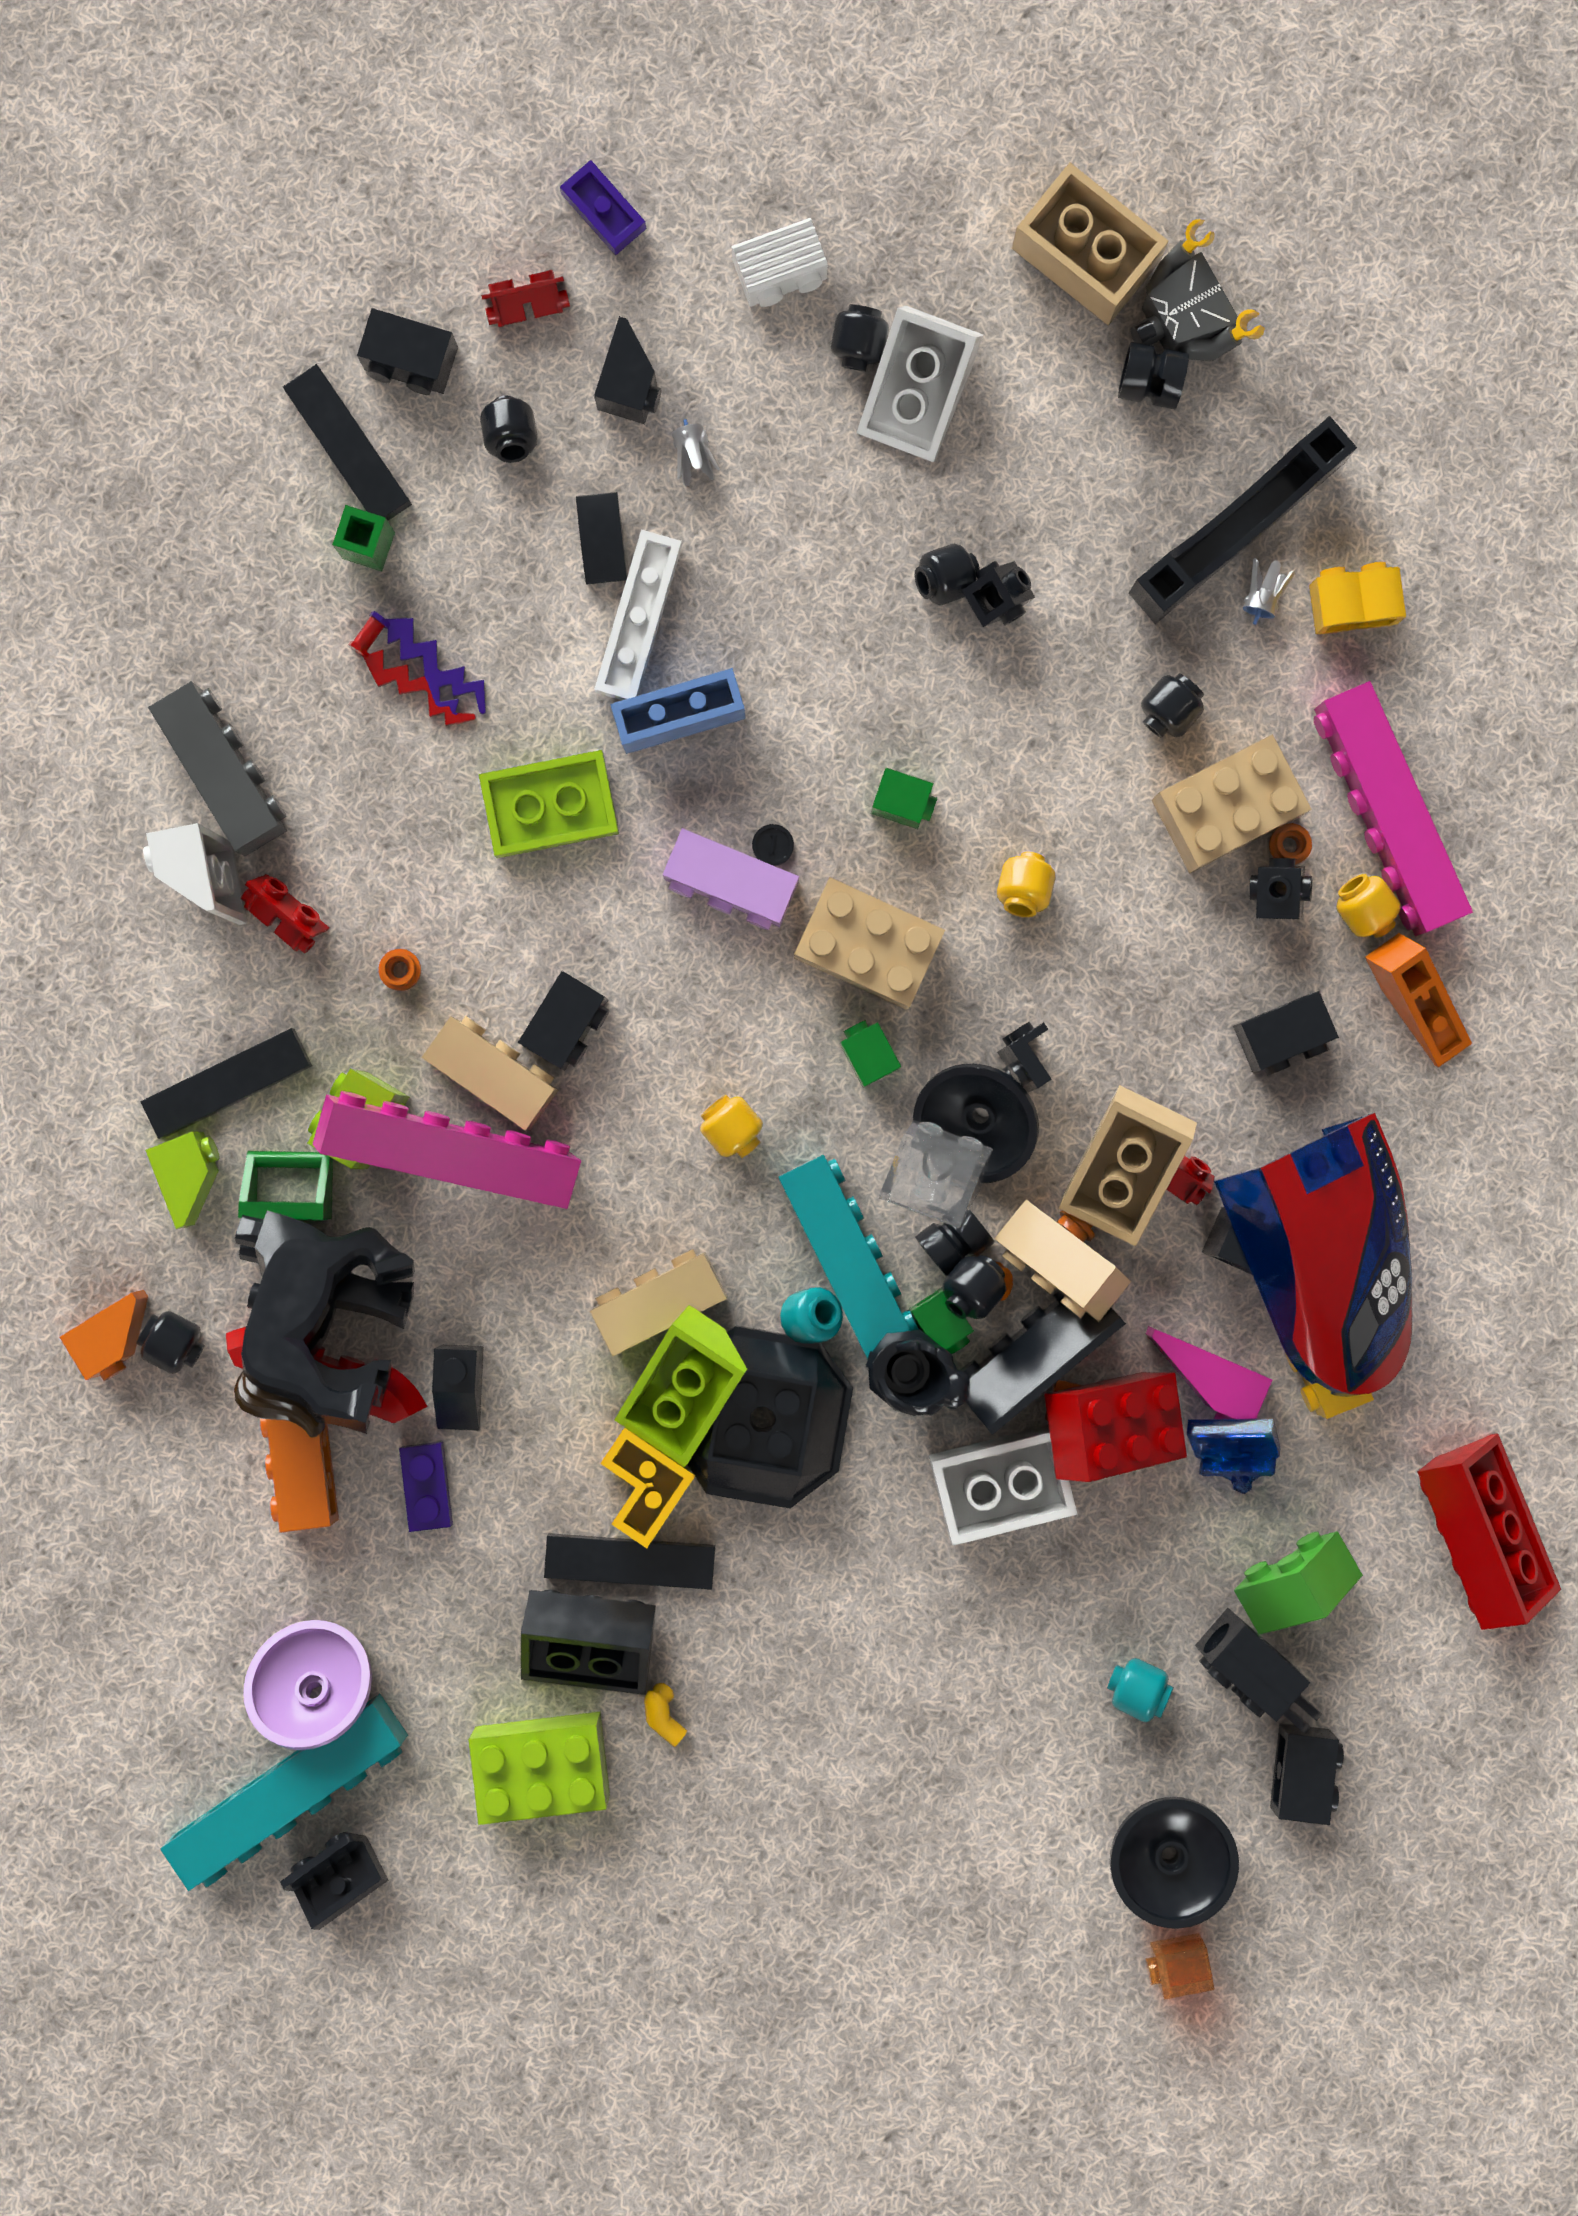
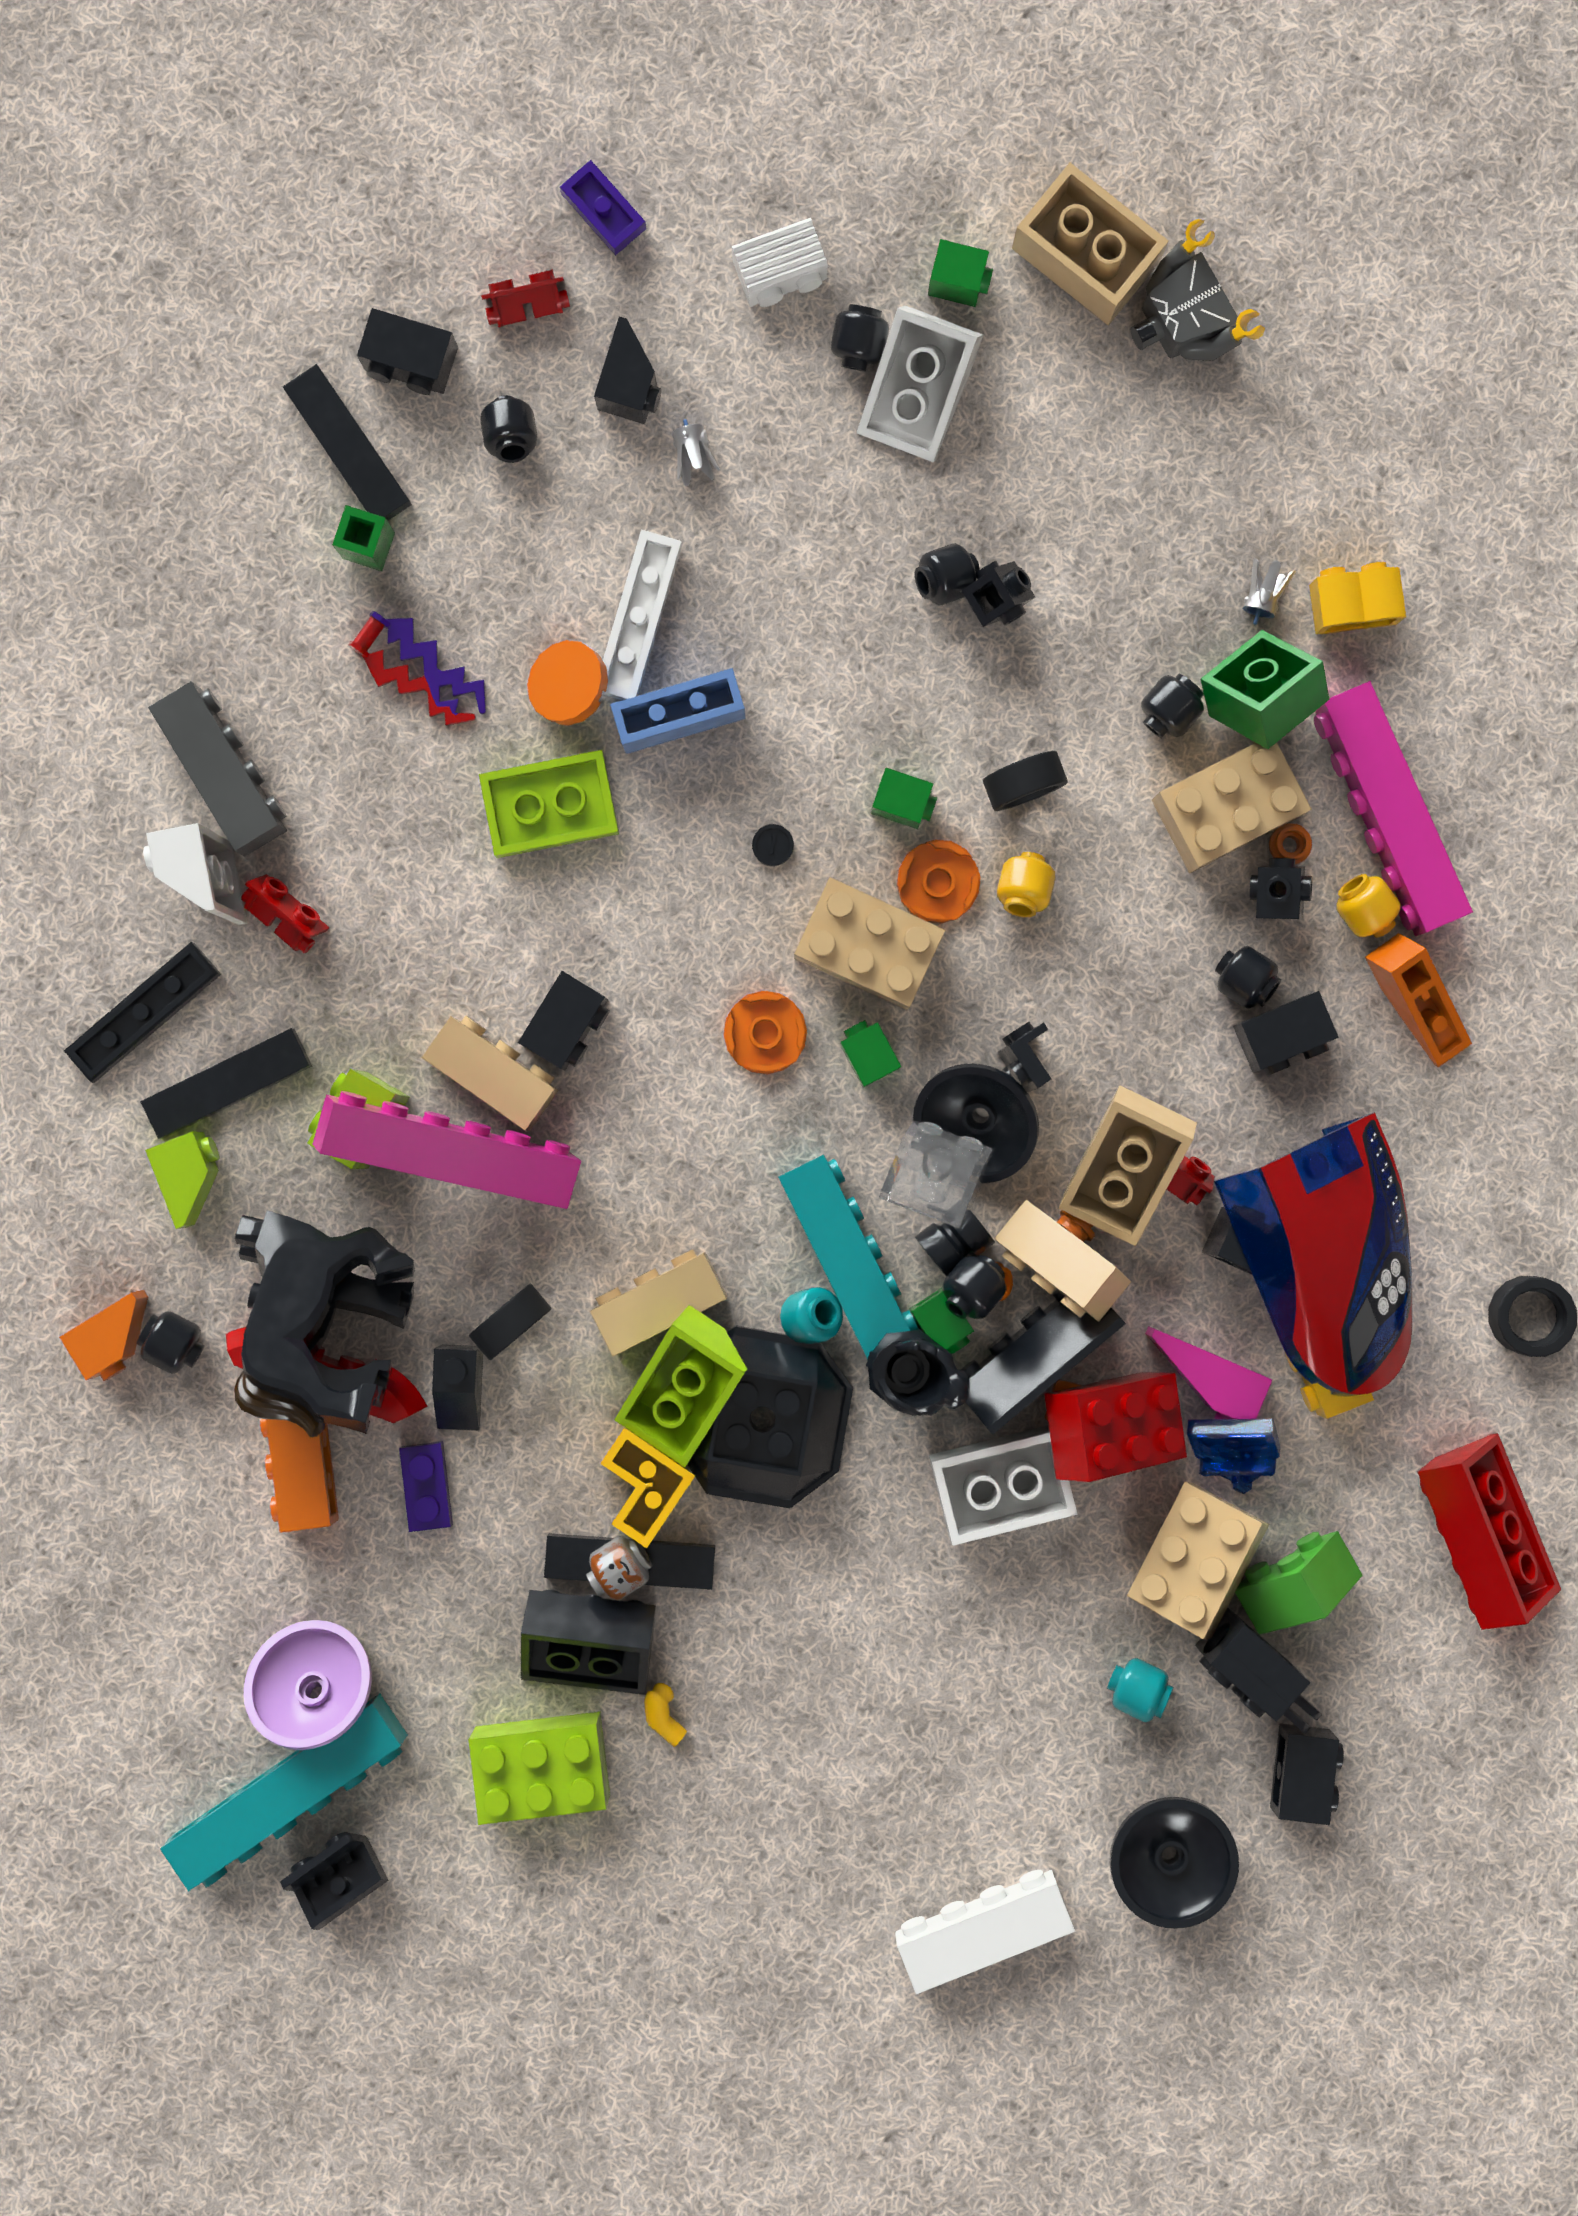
(142, 1012): none -> black tile
(317, 1210): green tile -> none
(387, 966): orange plate -> none
(510, 1322): none -> black tyre
(567, 682): none -> orange tile
(601, 538): black slope -> none
(619, 1568): none -> light grey head
(730, 879): lavender brick -> none
(731, 1126): yellow head -> none
(768, 1049): none -> orange tile
(930, 893): none -> orange tile
(960, 273): none -> green brick
(983, 1930): none -> white brick
(1025, 780): none -> black tyre
(1138, 378): black wheel -> none
(1180, 1966): clear orange brick -> none
(1198, 1560): none -> tan brick
(1243, 520): black arch -> none
(1247, 977): none -> black head
(1265, 689): none -> green brick
(1565, 1316): none -> black tyre

